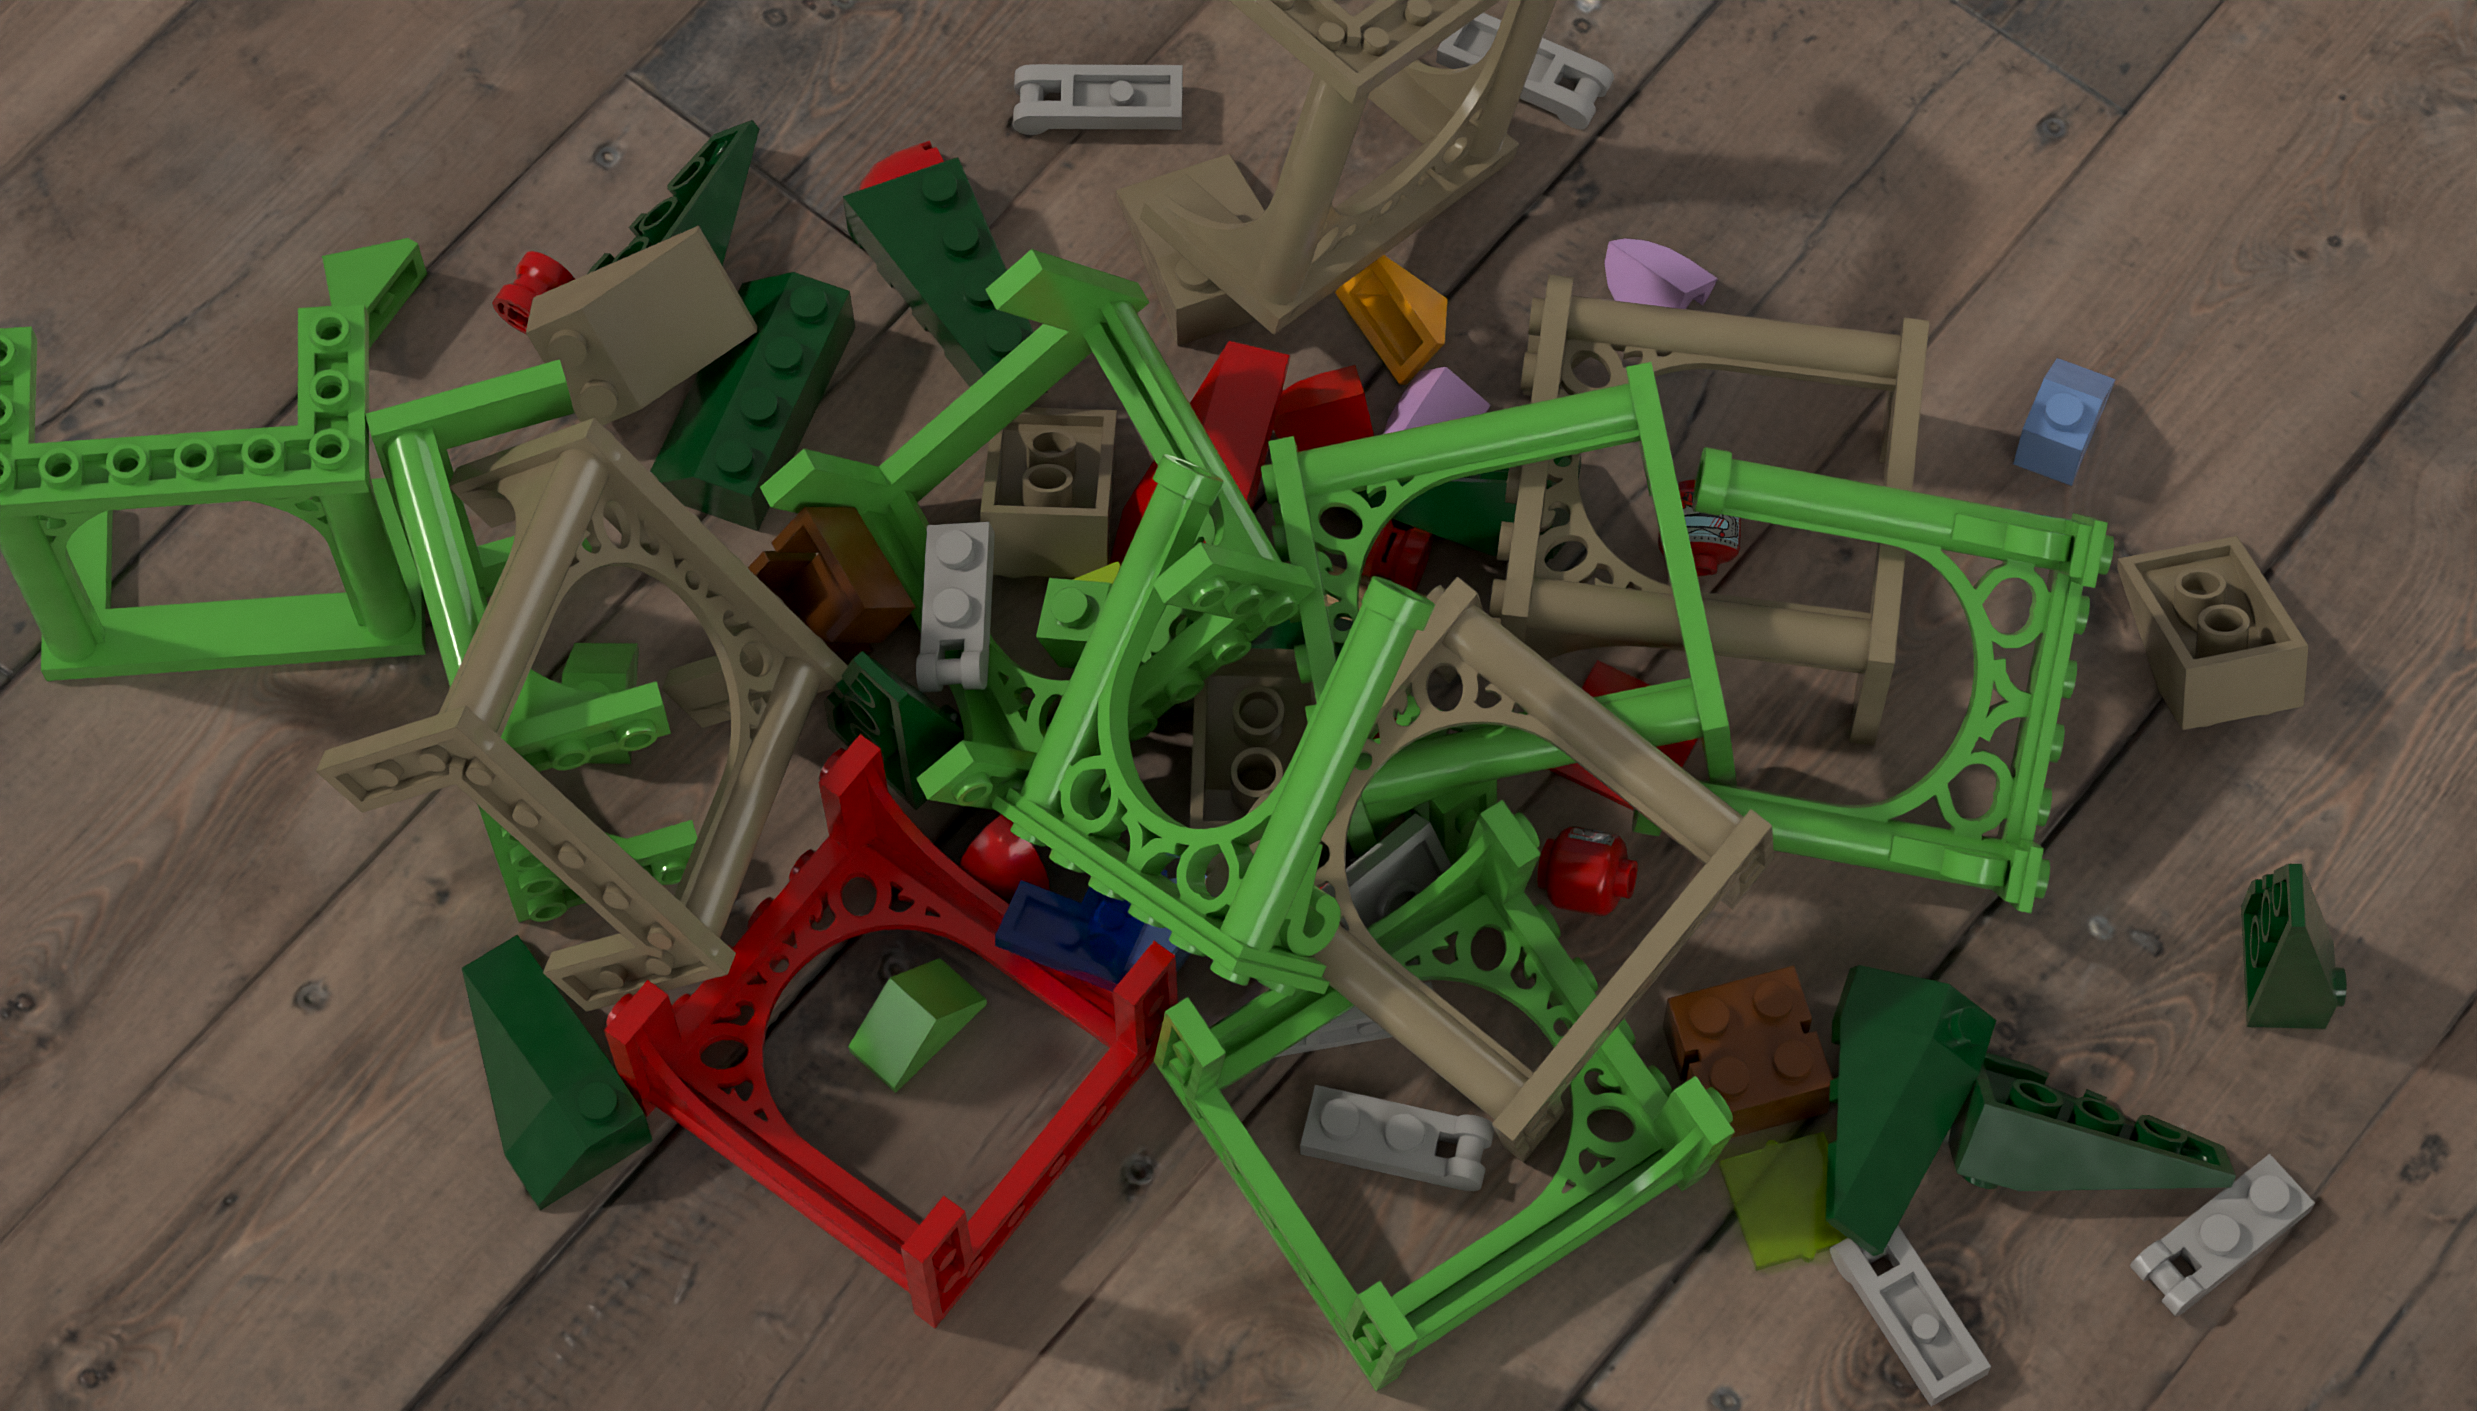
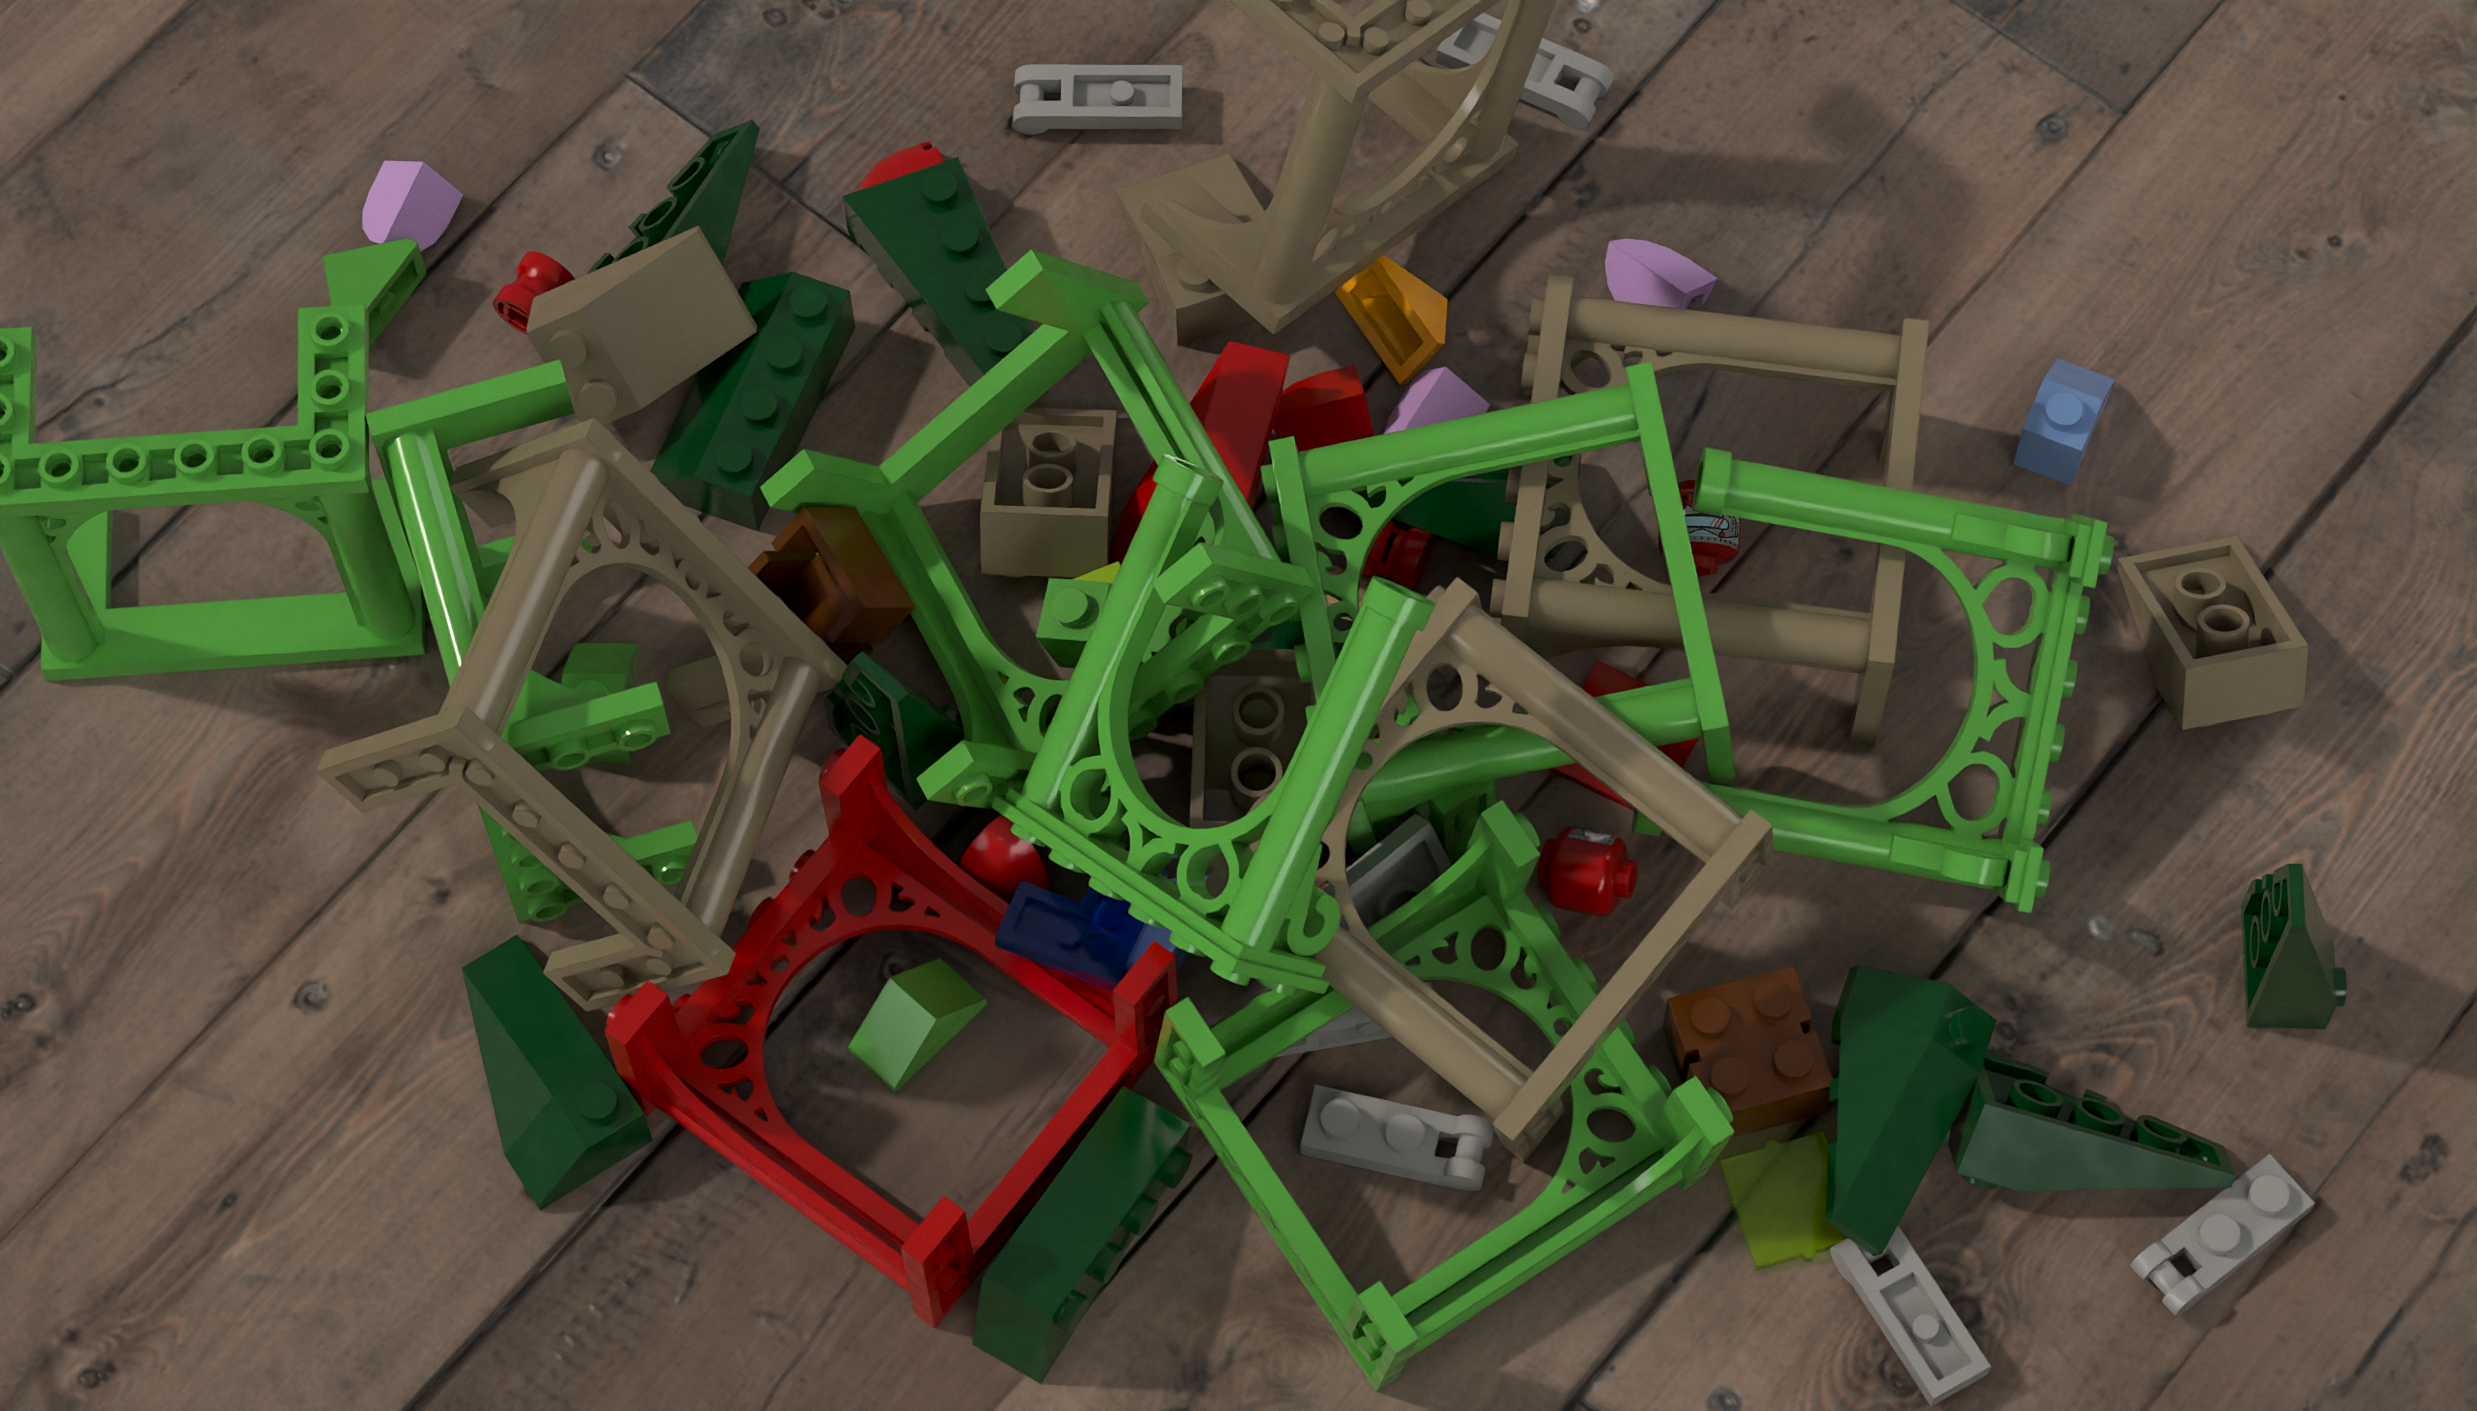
(409, 203): none -> lavender brick
(956, 606): light grey plate -> none
(1079, 1233): none -> dark green wedge

